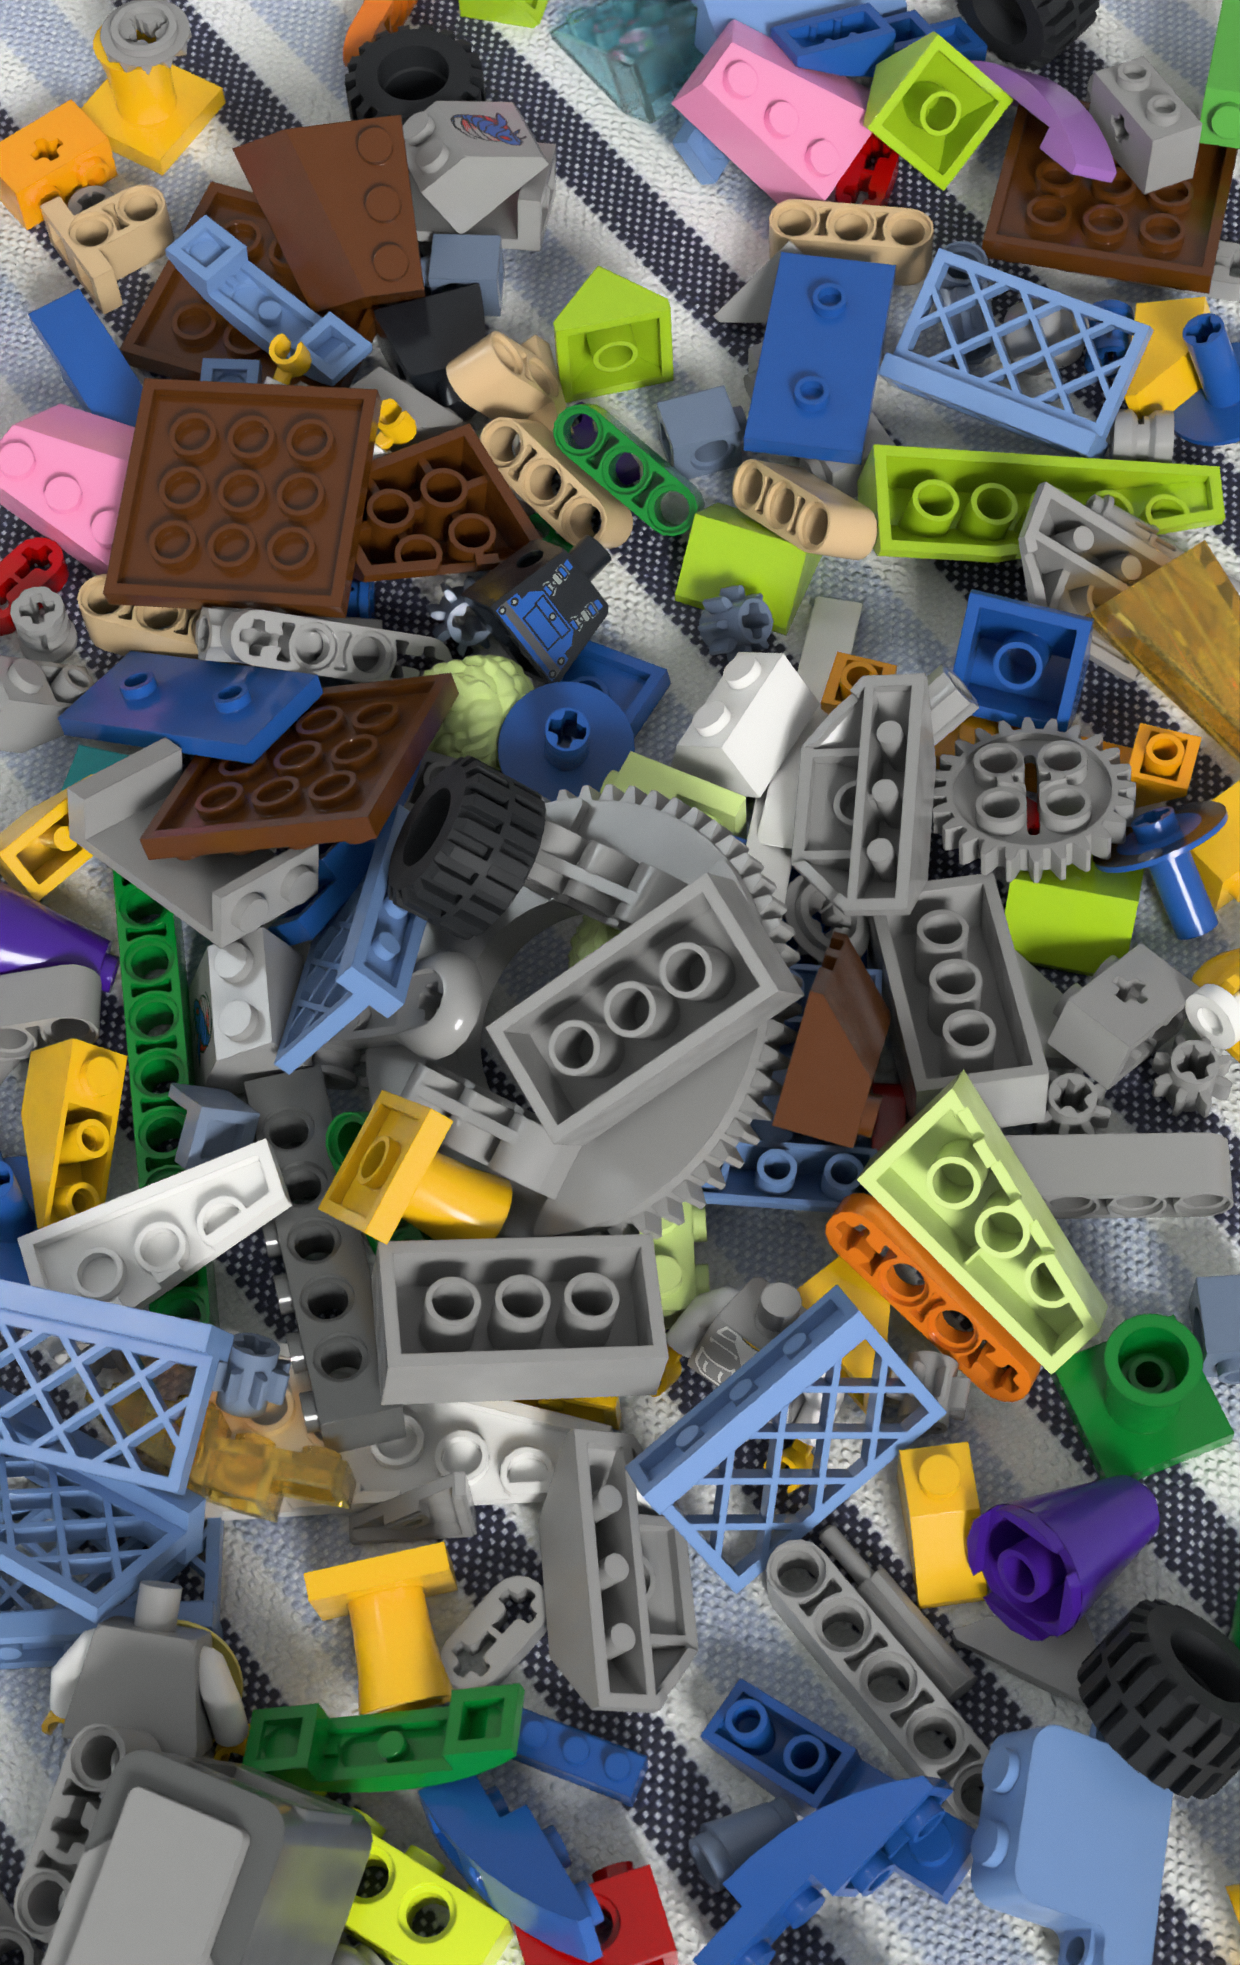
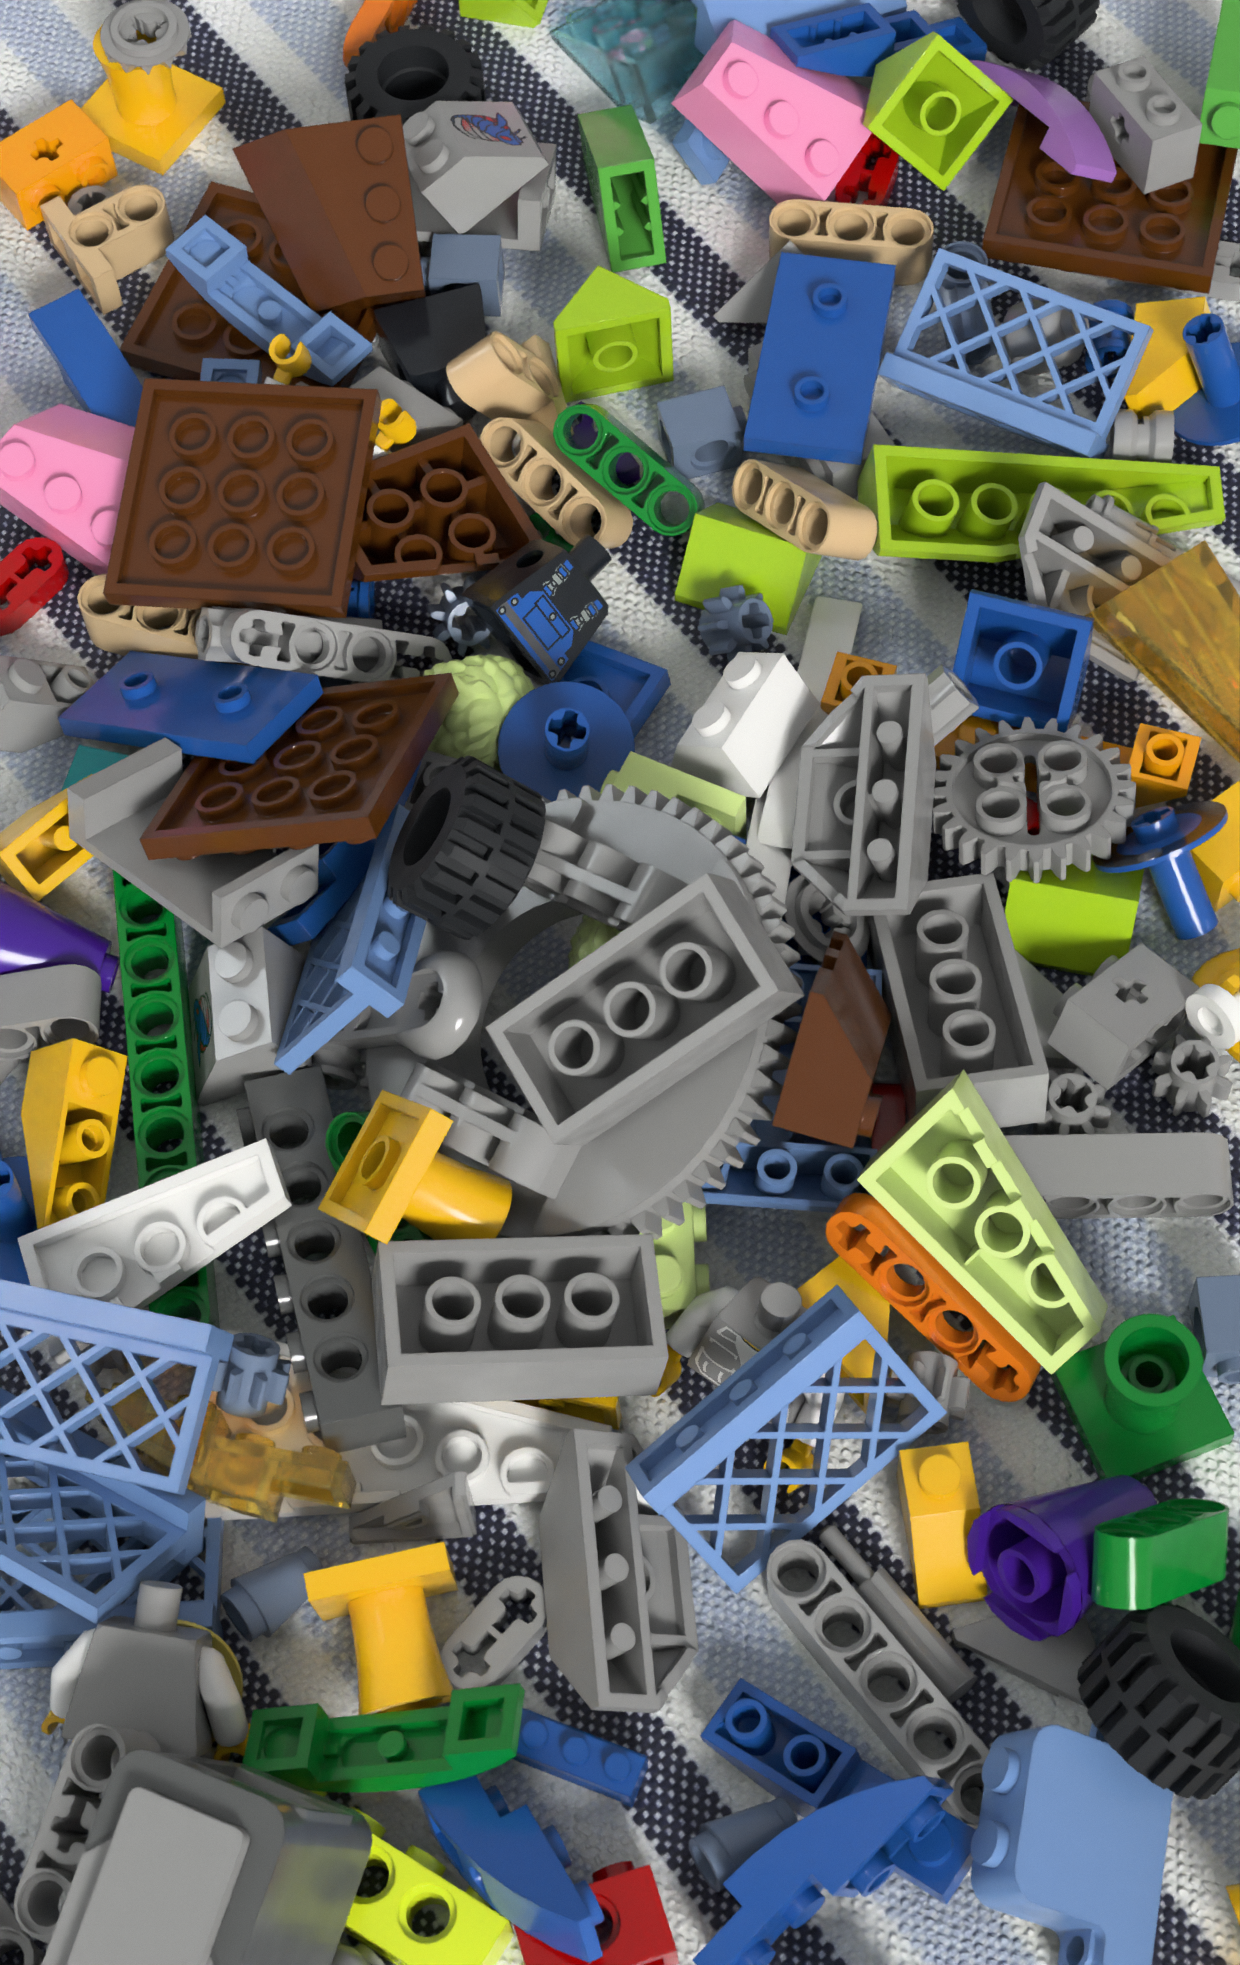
(54, 624): light grey bush -> none
(213, 1123): sand blue panel -> none
(269, 1594): none -> sand blue cone
(623, 187): none -> bright green slope
(1159, 1553): none -> green beam

